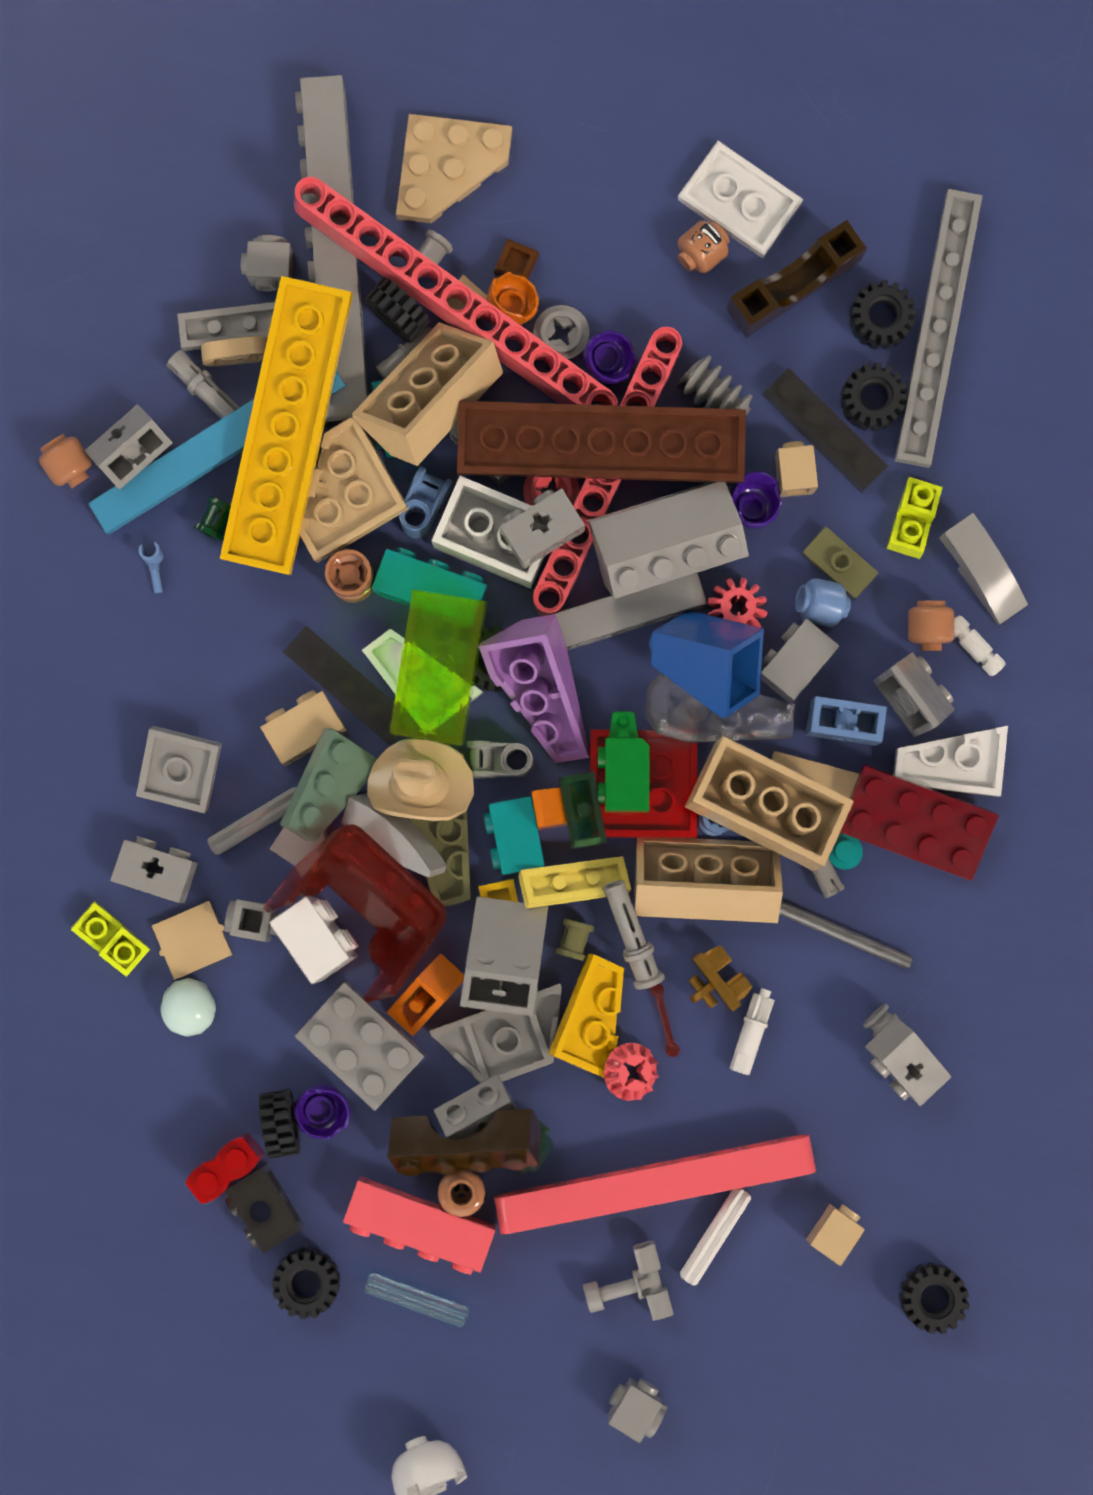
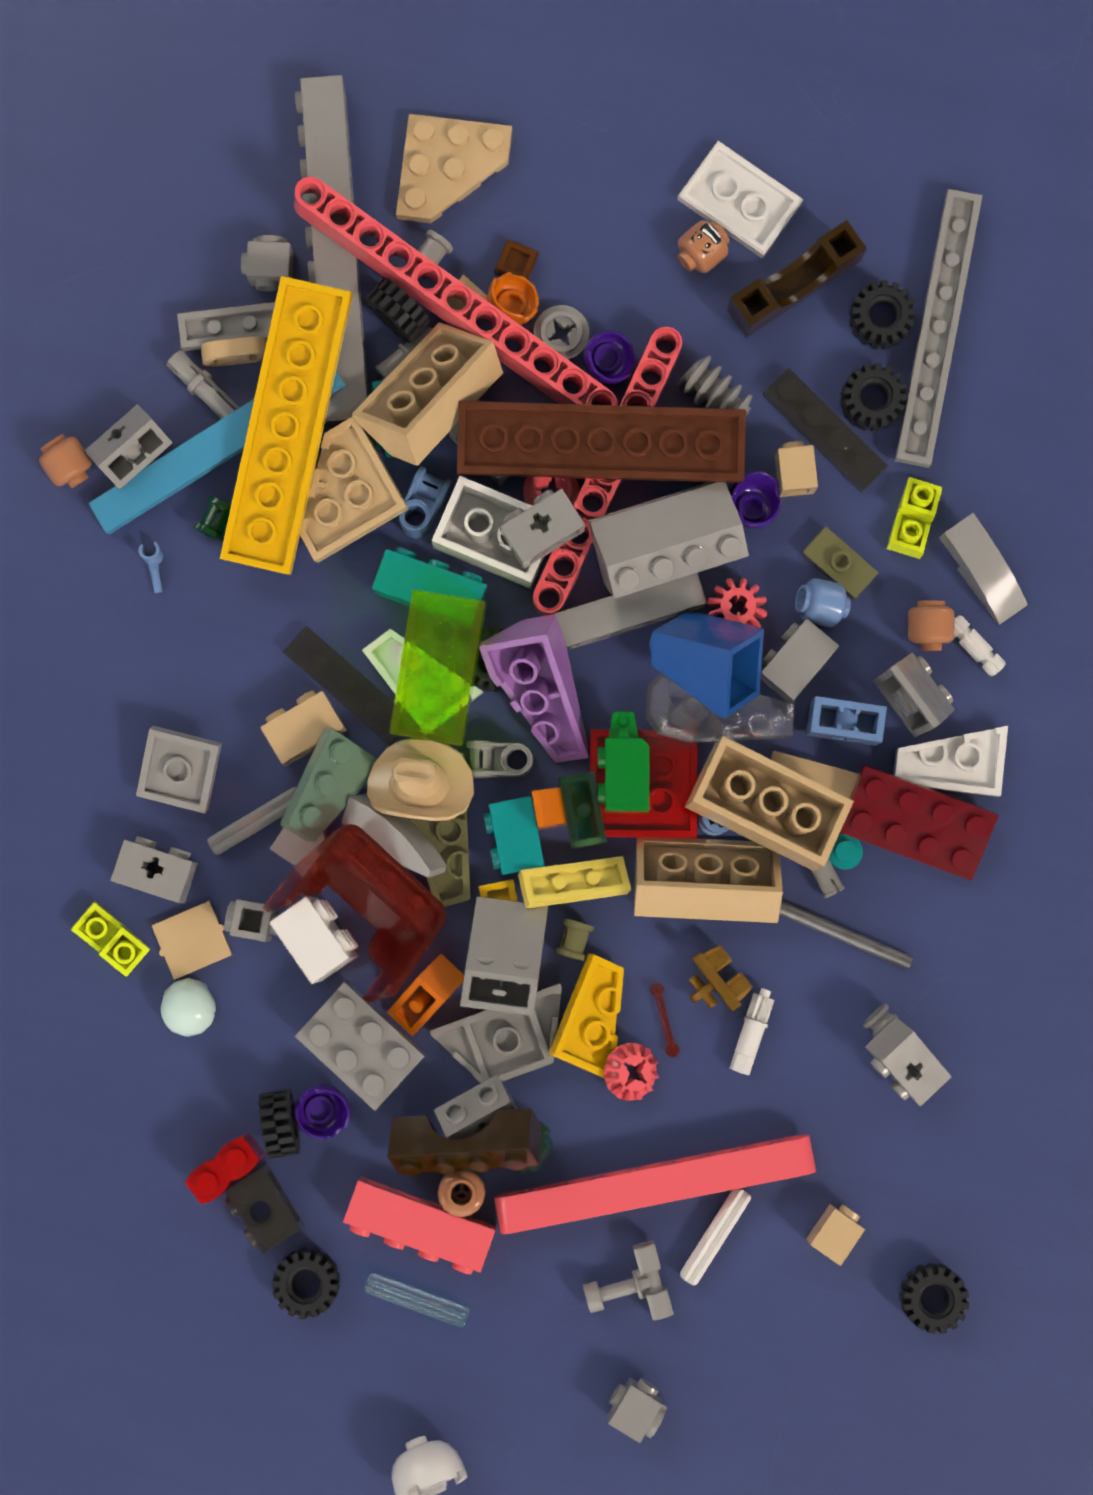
(349, 575): nougat wheel -> none
(637, 949): light grey pin -> none

